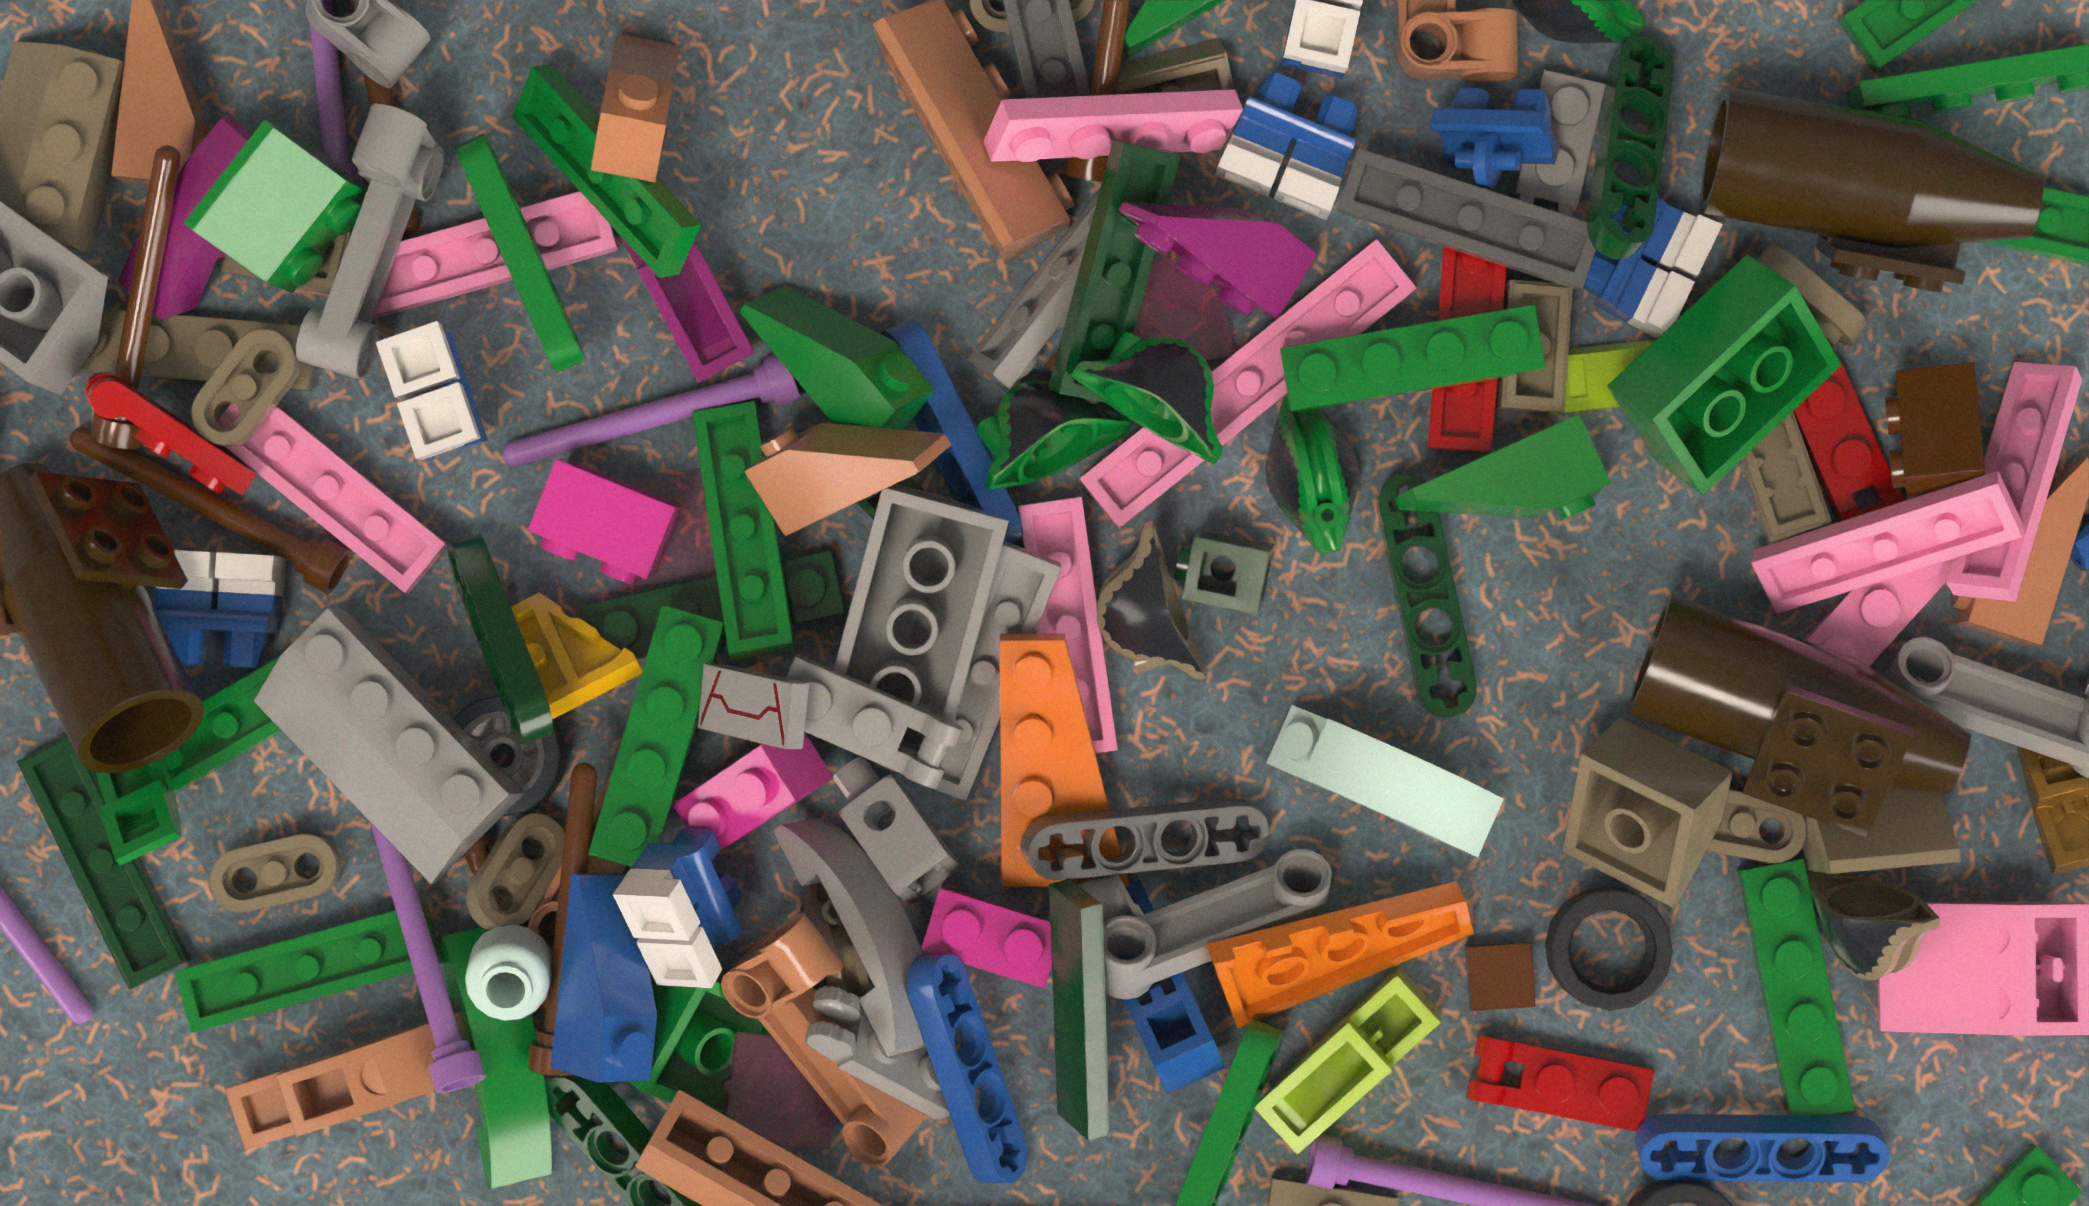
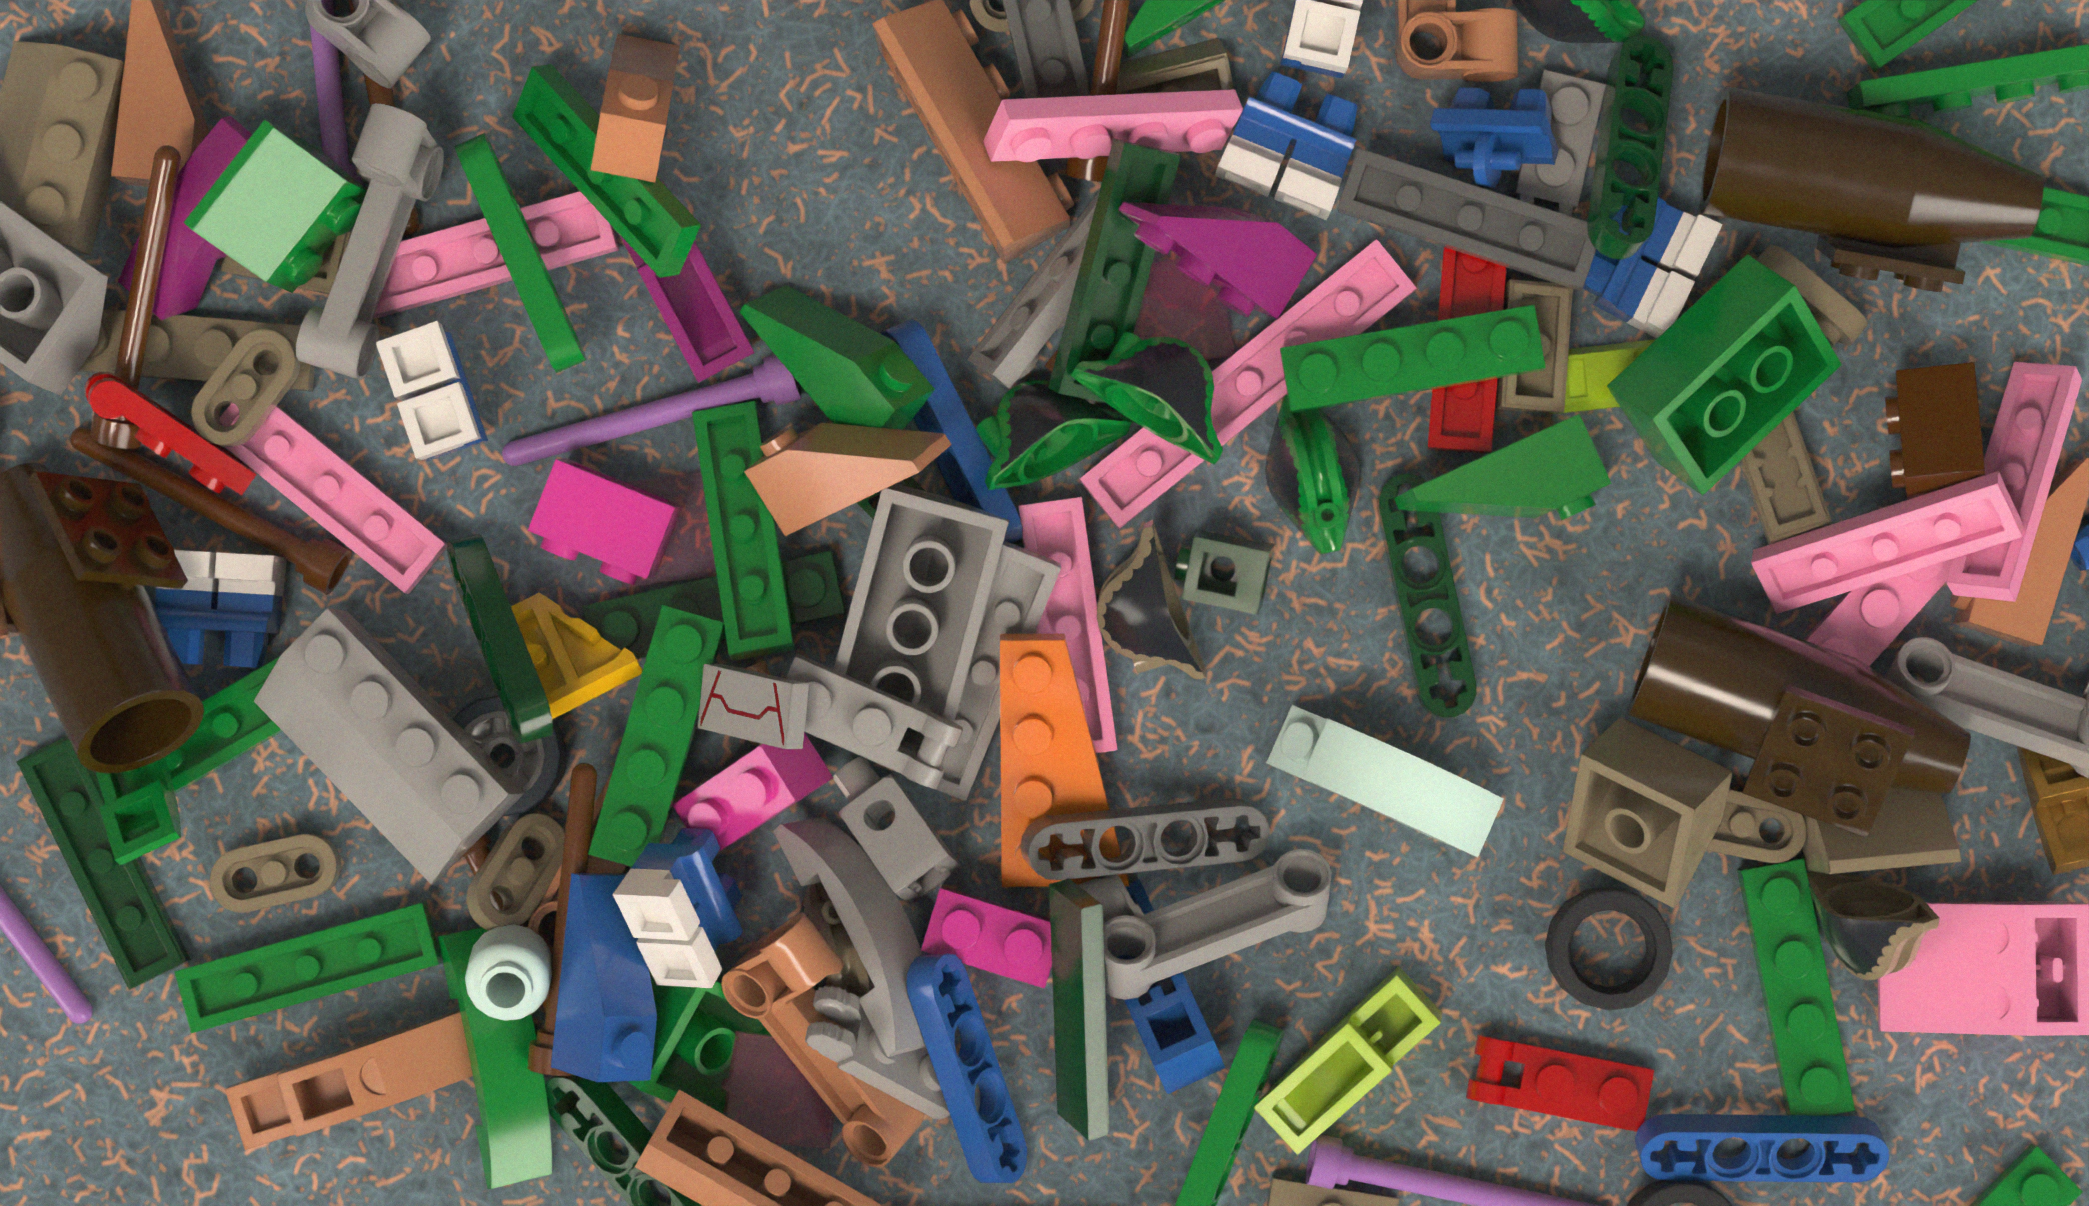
(453, 1060): medium lavender piece -> none
(1322, 953): orange wing -> none
(1500, 976): reddish brown tile -> none
(1844, 447): red plate -> none

